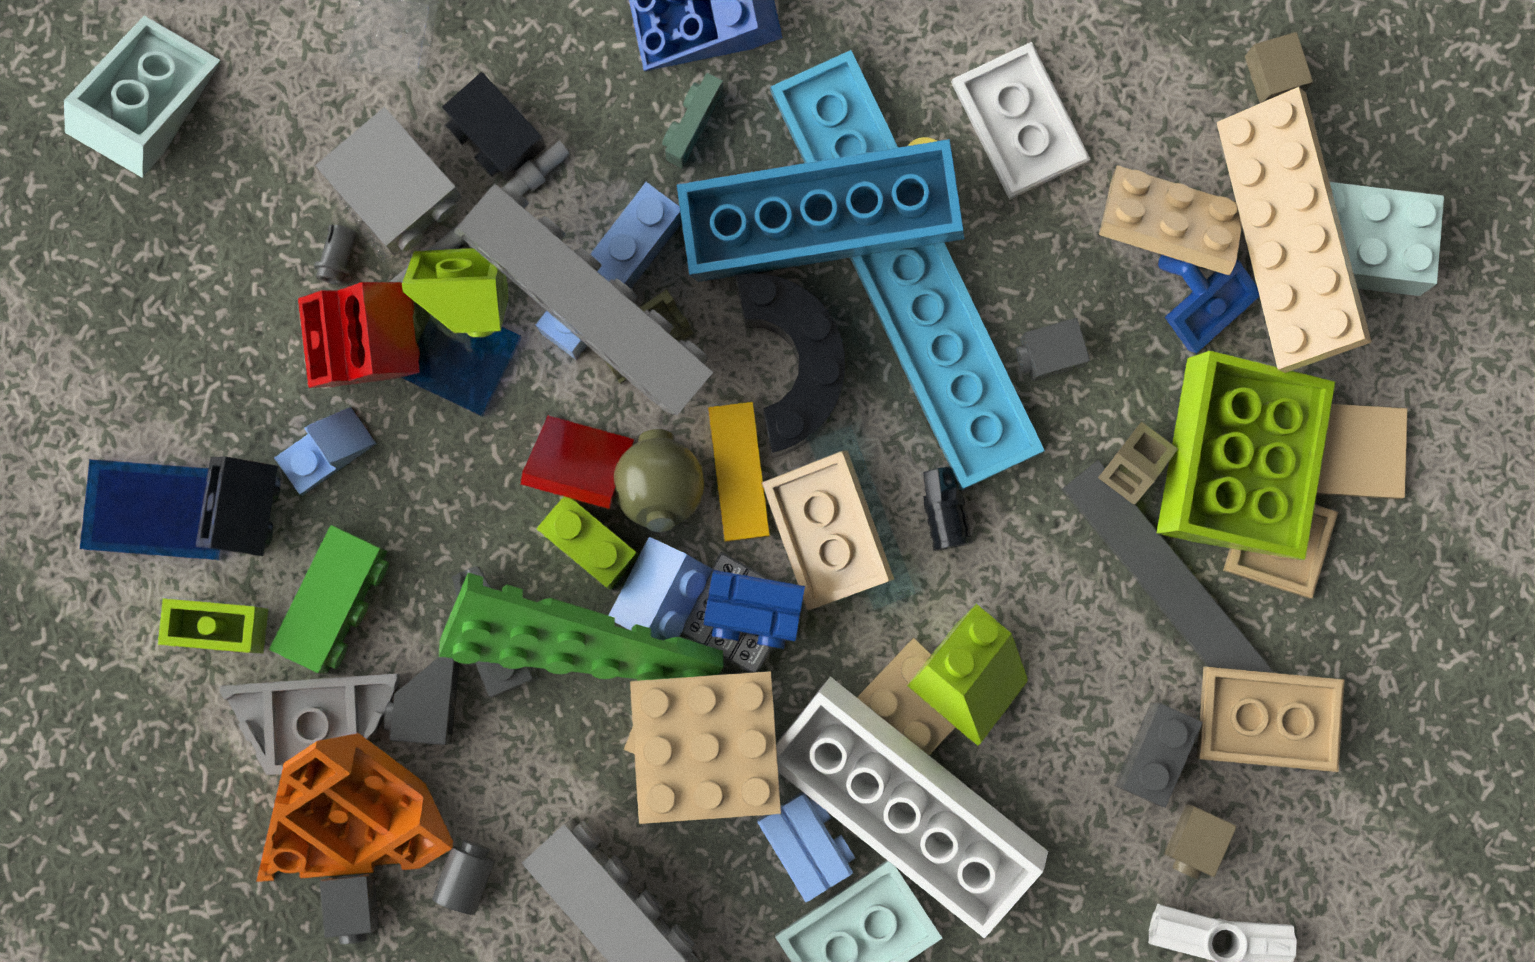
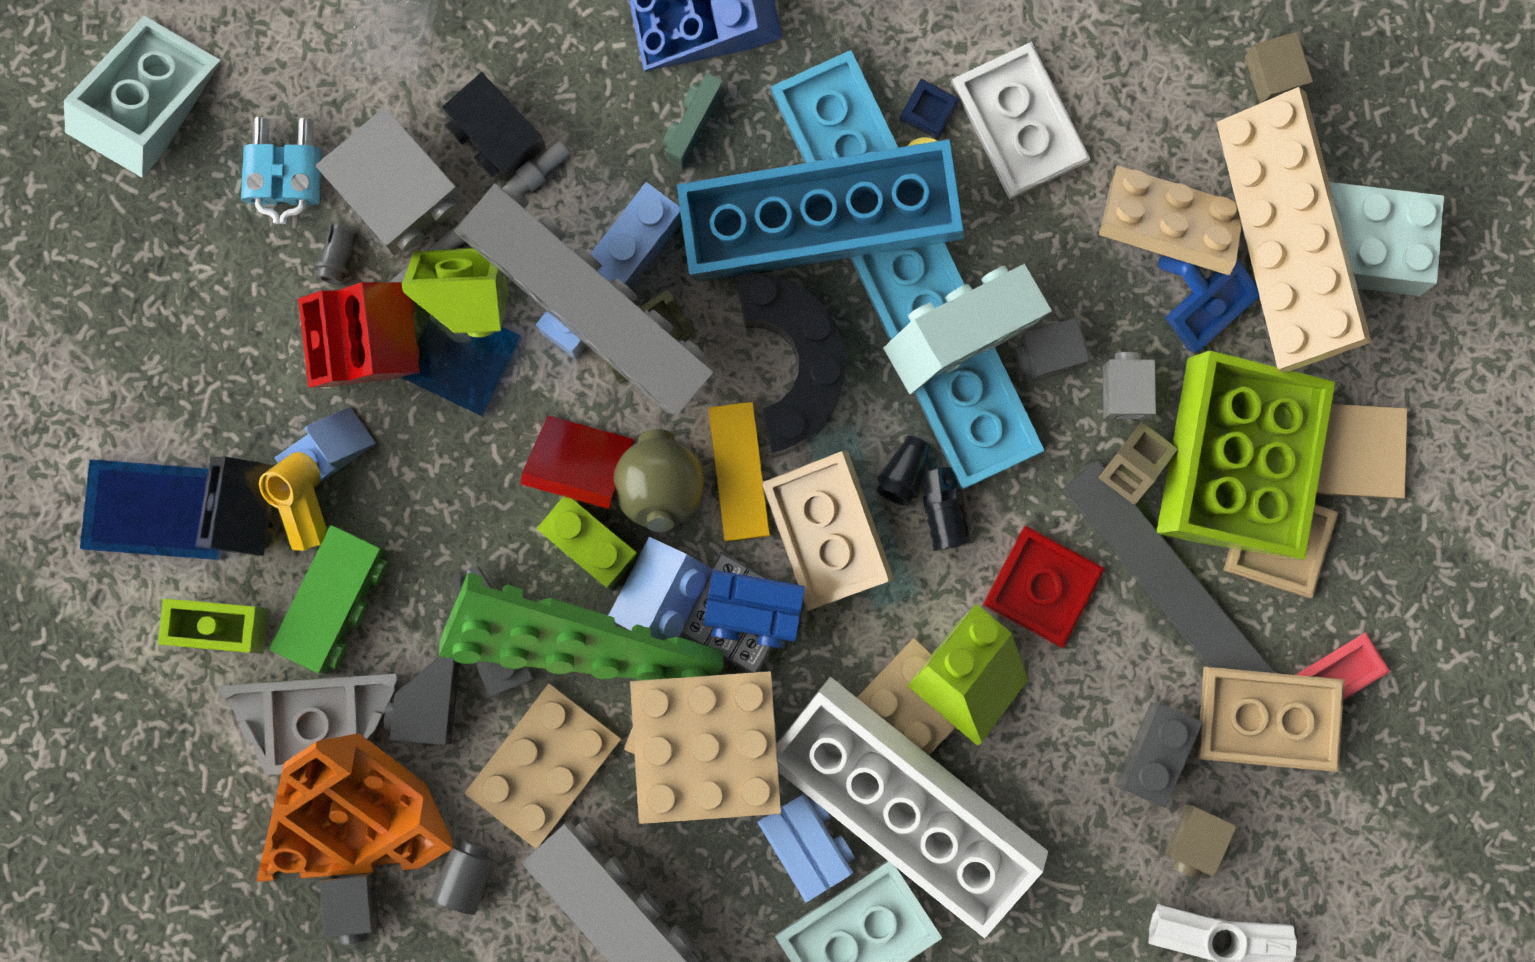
(281, 173): none -> medium azure piece
(291, 490): none -> yellow piece
(543, 766): none -> tan plate
(904, 472): none -> black cone
(929, 109): none -> dark blue tile
(966, 325): none -> light aqua wedge
(1043, 586): none -> red tile
(1129, 387): none -> light grey brick
(1354, 662): none -> coral tile

